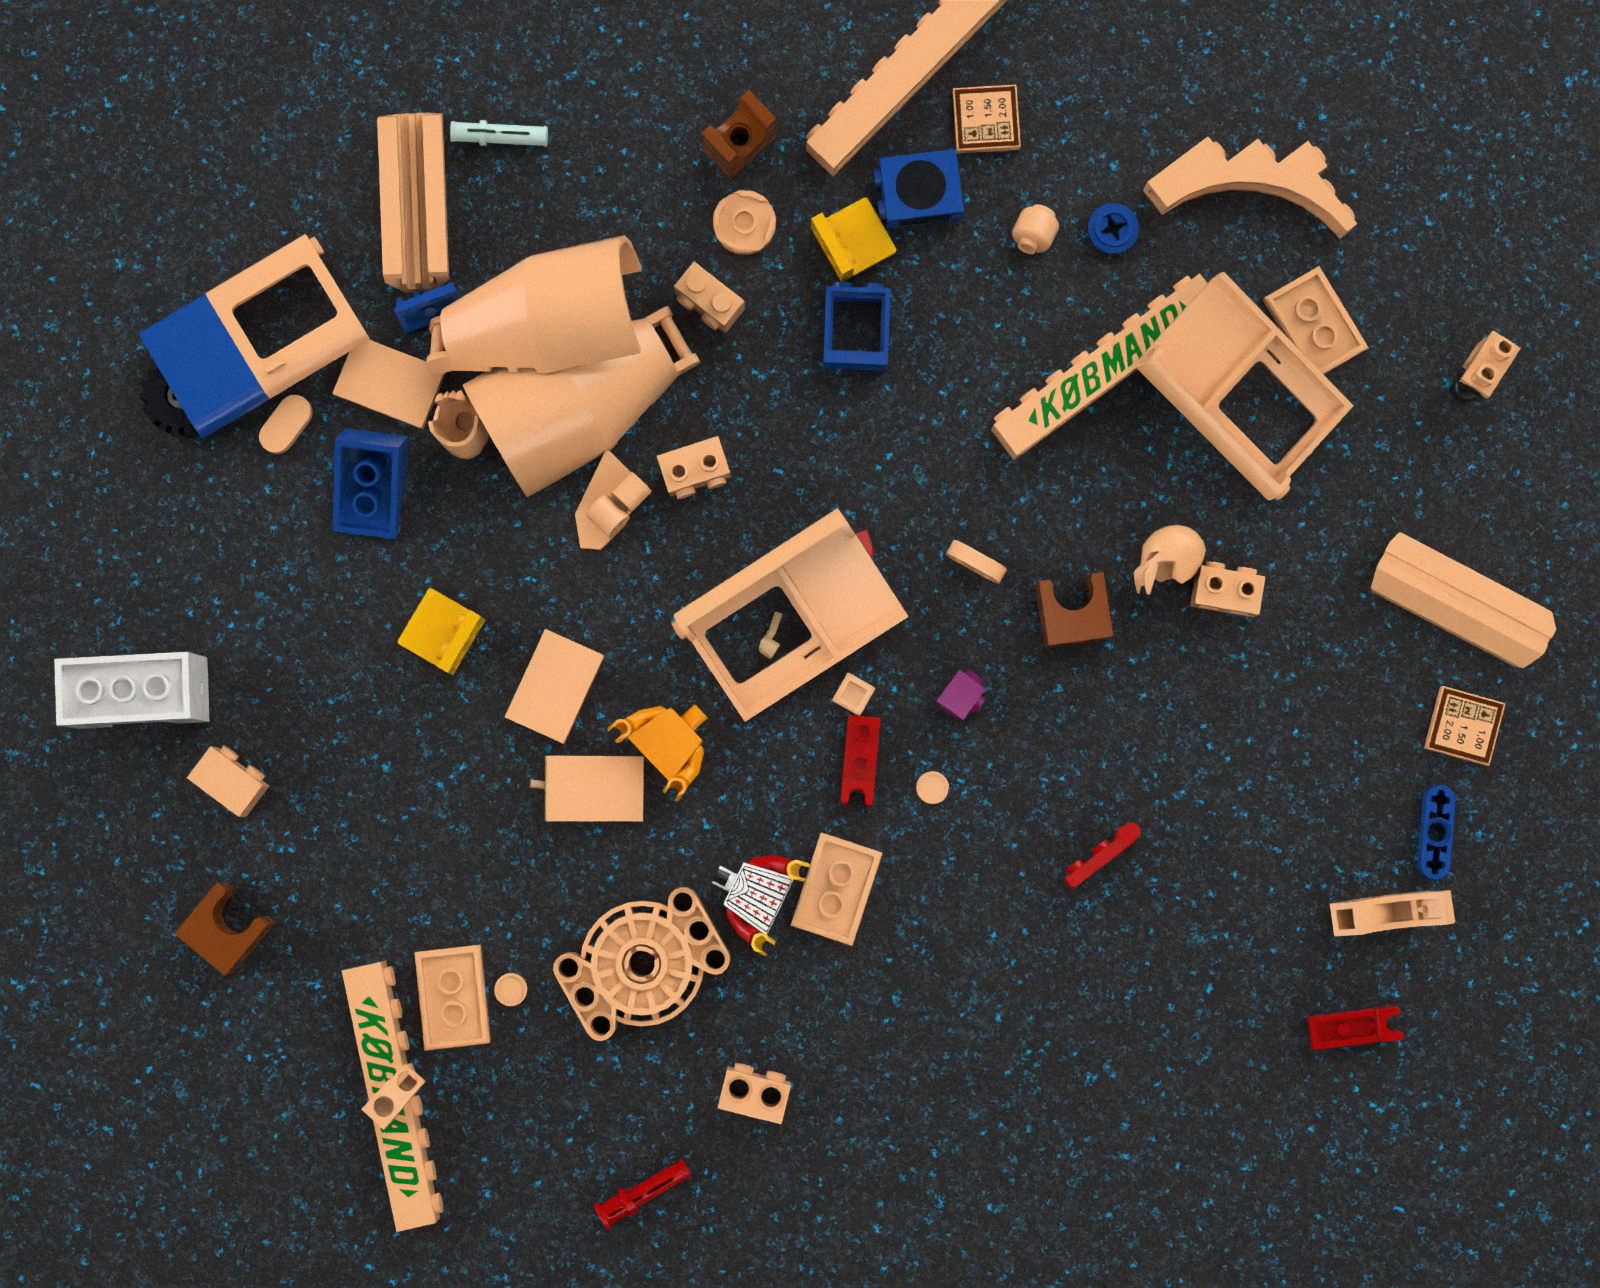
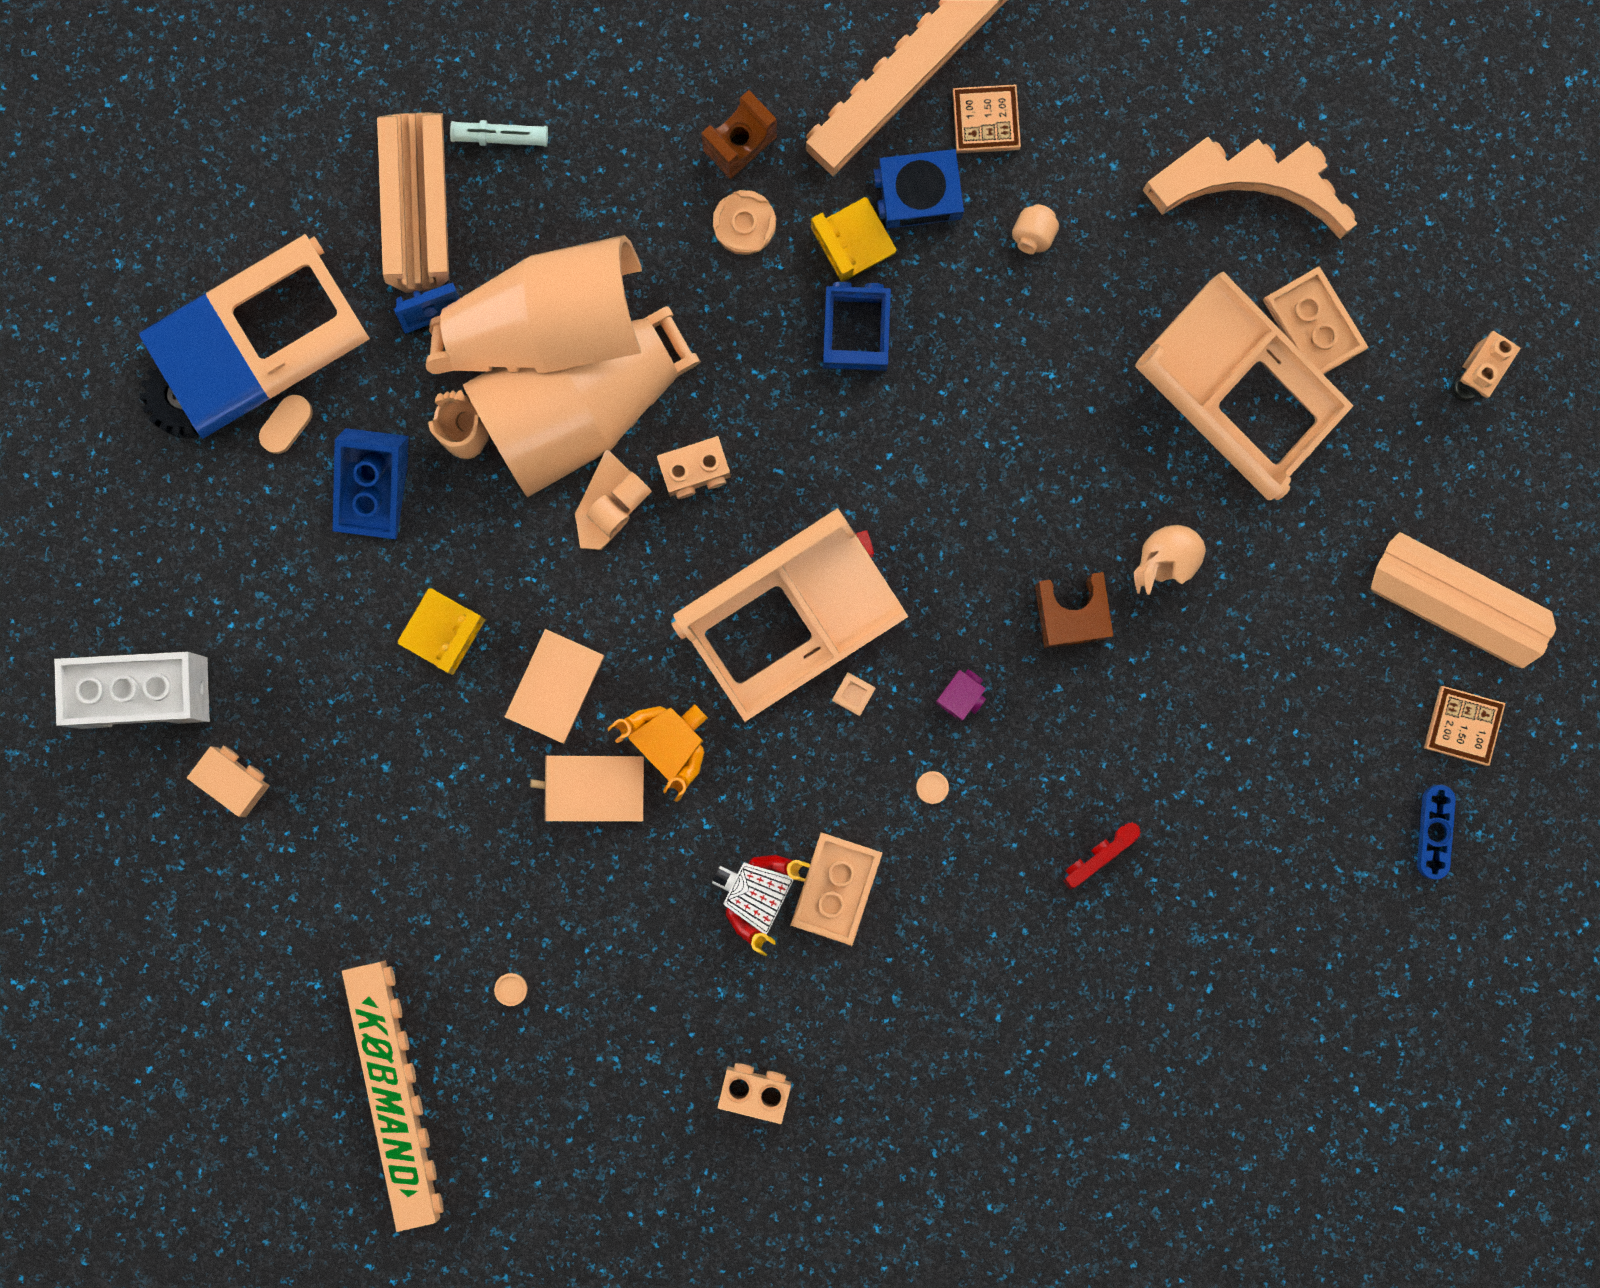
(213, 939): dark orange piece -> none
(389, 383): light nougat tile -> none
(393, 1096): light nougat leg -> none
(452, 997): light nougat tile -> none
(615, 981): light nougat piece -> none
(628, 1201): red pin -> none
(708, 297): light nougat brick -> none
(767, 645): tan hand -> none
(860, 758): red plate -> none
(976, 561): light nougat beam -> none
(1091, 373): light nougat brick -> none
(1118, 215): blue gear -> none
(1228, 590): light nougat brick -> none
(1352, 1027): red plate -> none
(1392, 912): light nougat arch -> none

